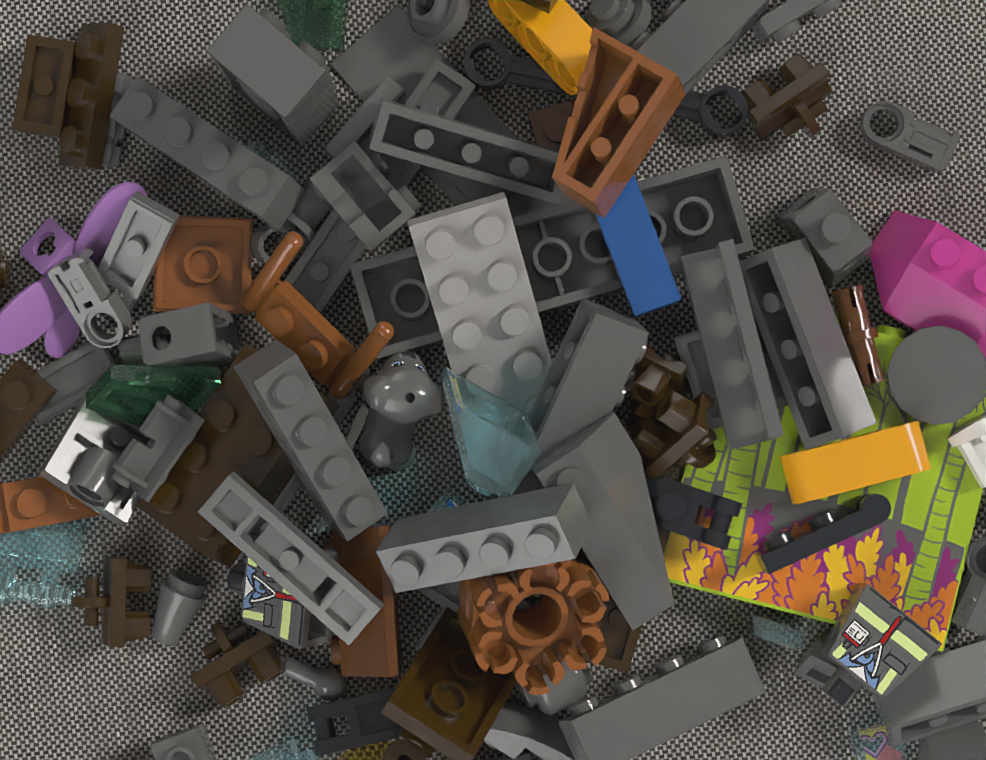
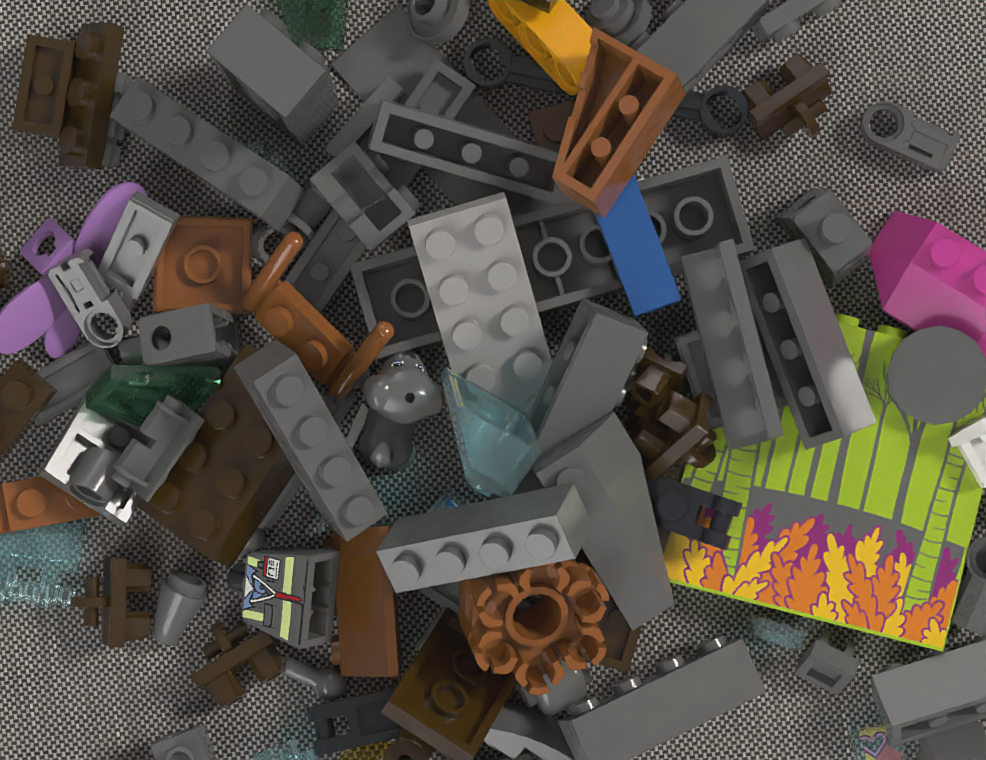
(290, 558): dark grey hinge -> none
(825, 531): black plate -> none
(855, 462): light orange beam -> none
(858, 333): reddish brown pin -> none
(873, 646): torso -> none

